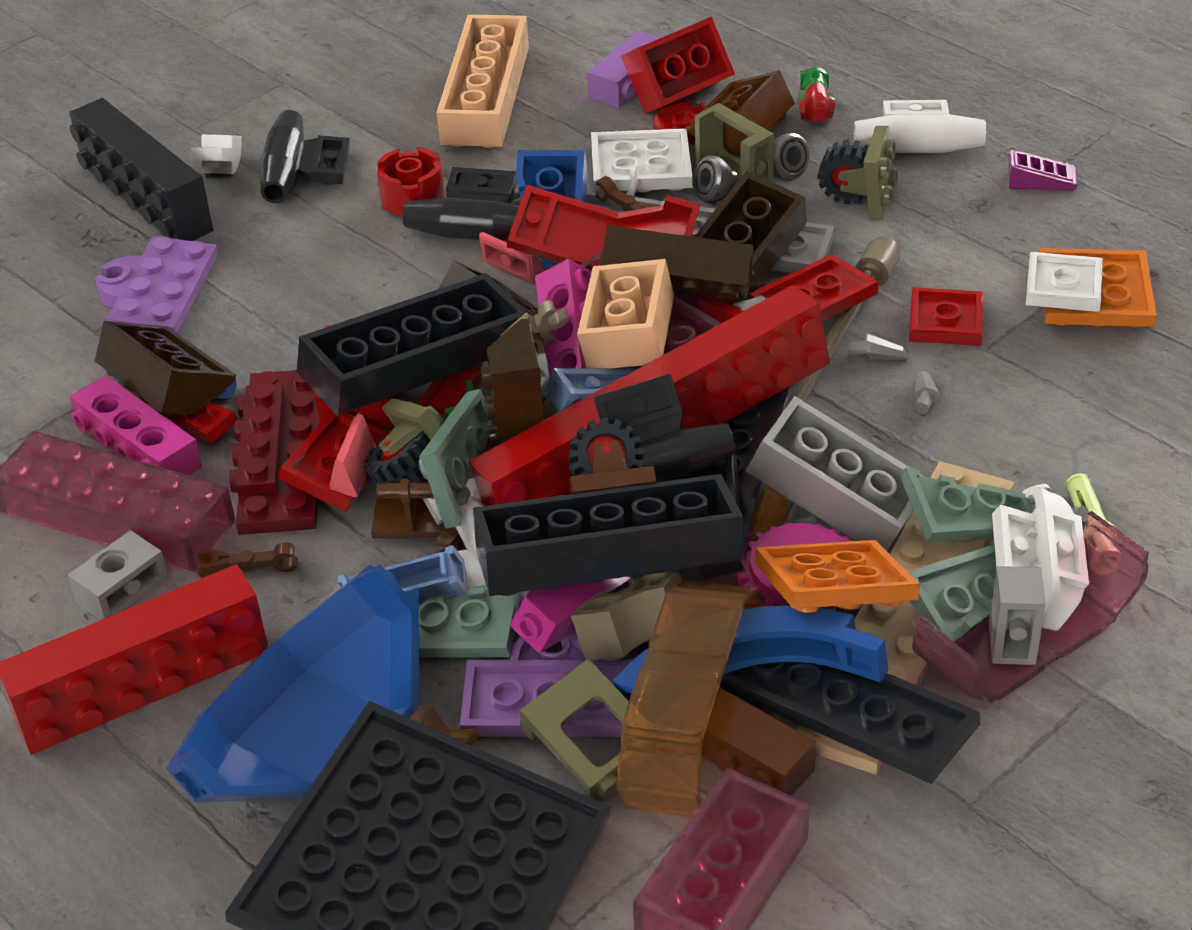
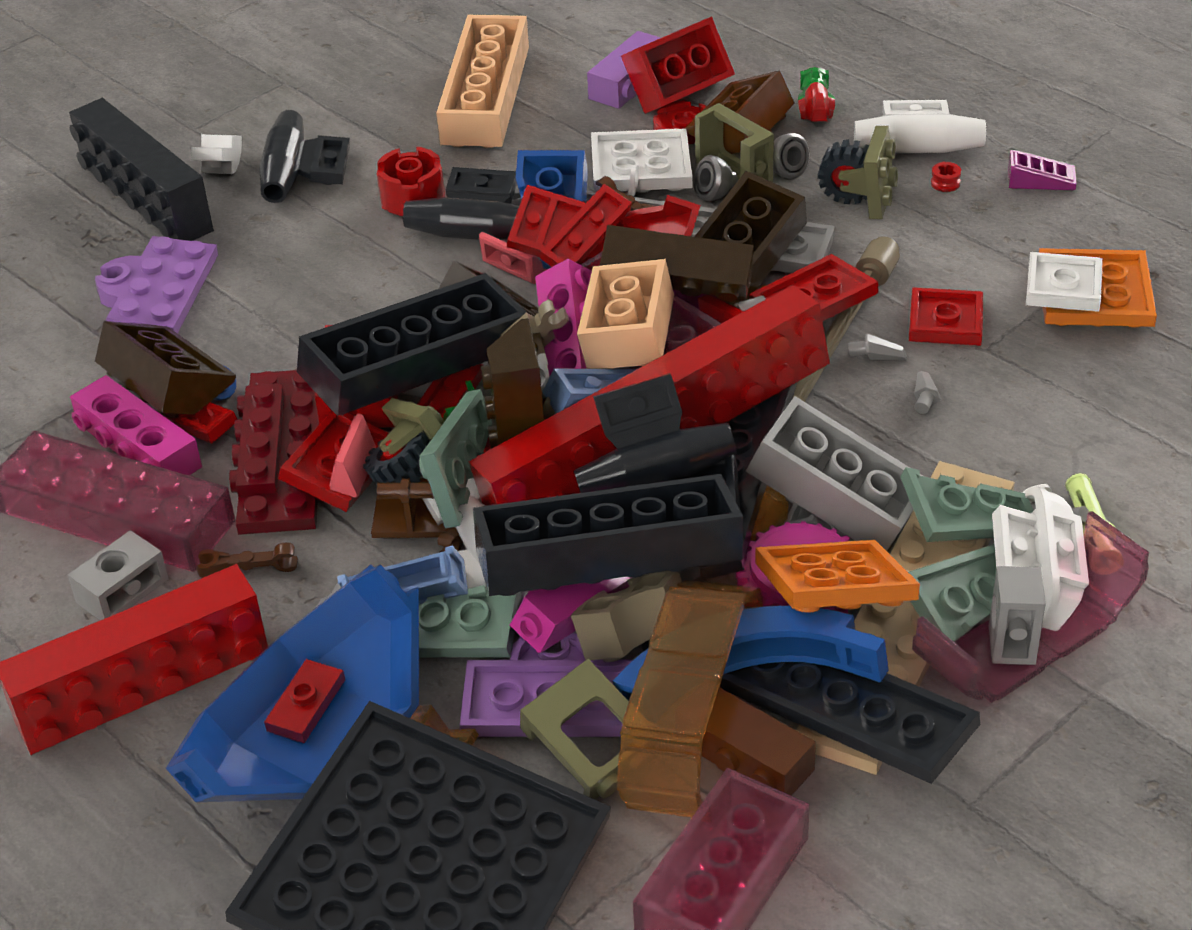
(304, 701): none -> red plate
(586, 227): none -> red plate
(607, 458): plate -> none
(946, 176): none -> red bush

